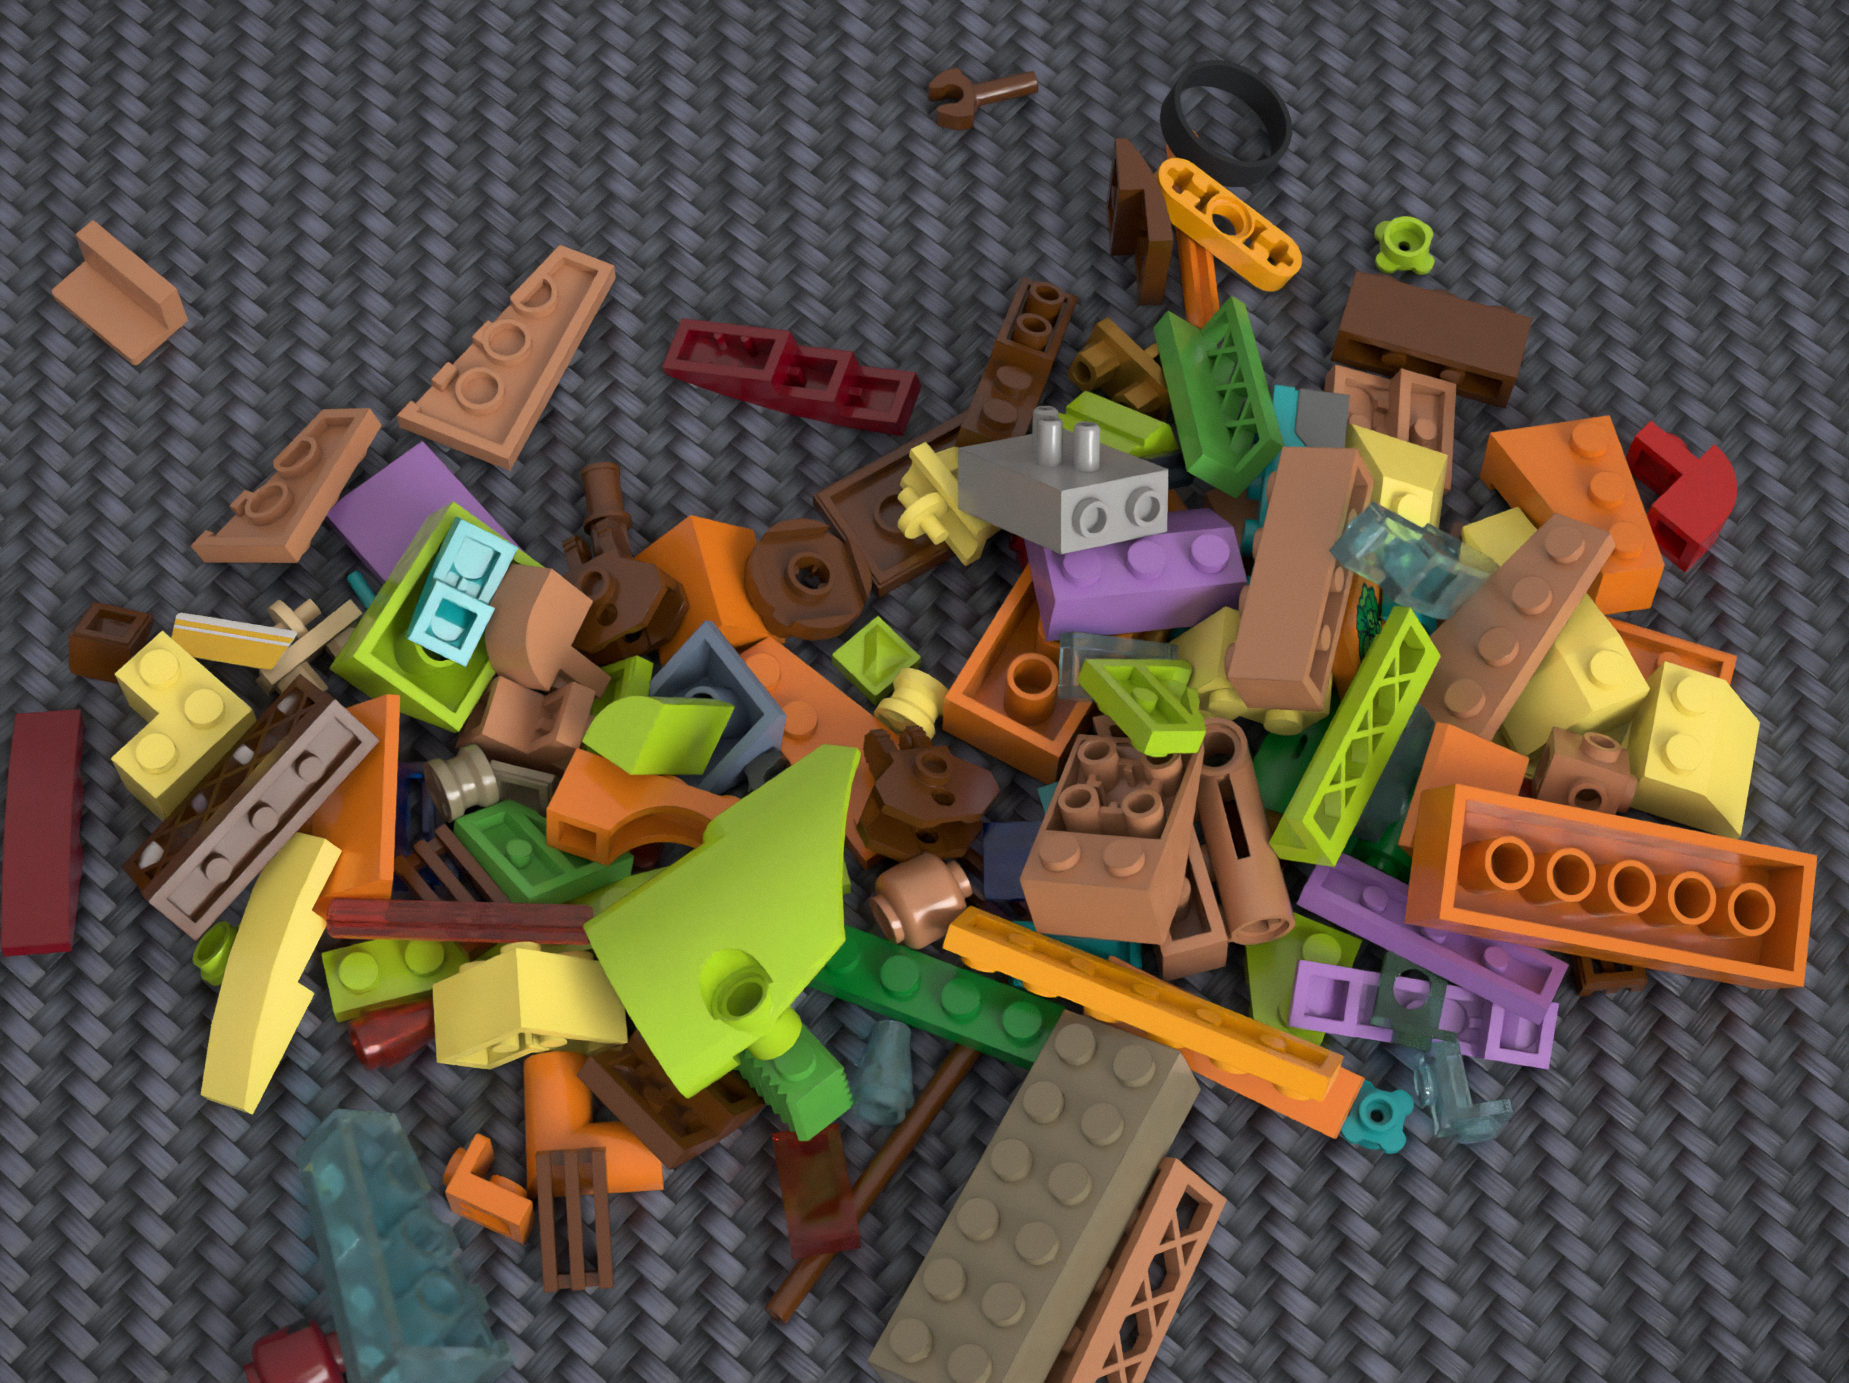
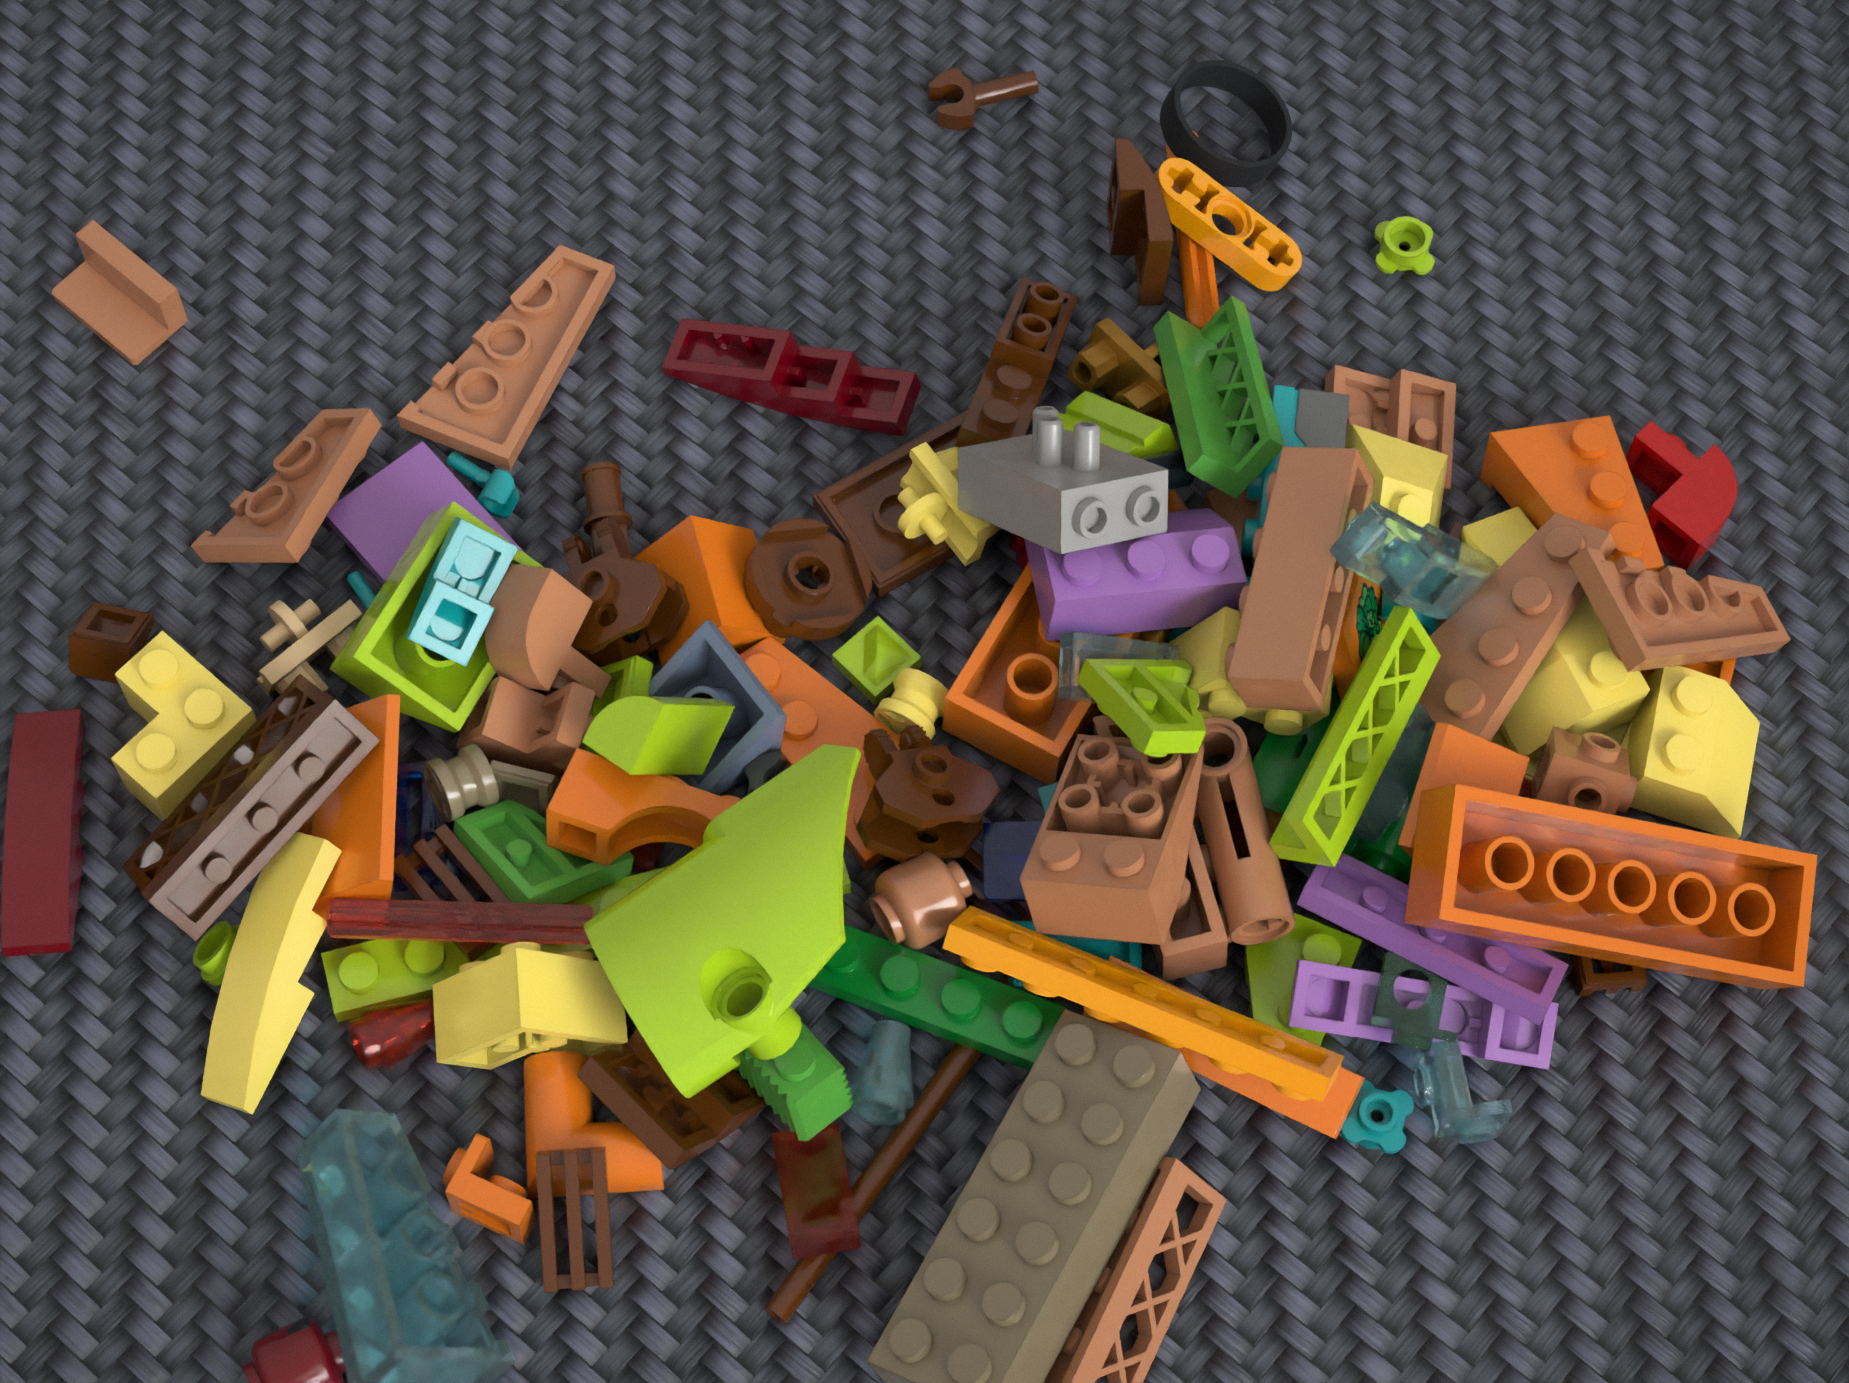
(231, 641): yellow sticker -> none
(498, 491): none -> teal hand
(1432, 334): reddish brown brick -> none
(1671, 617): none -> nougat wing

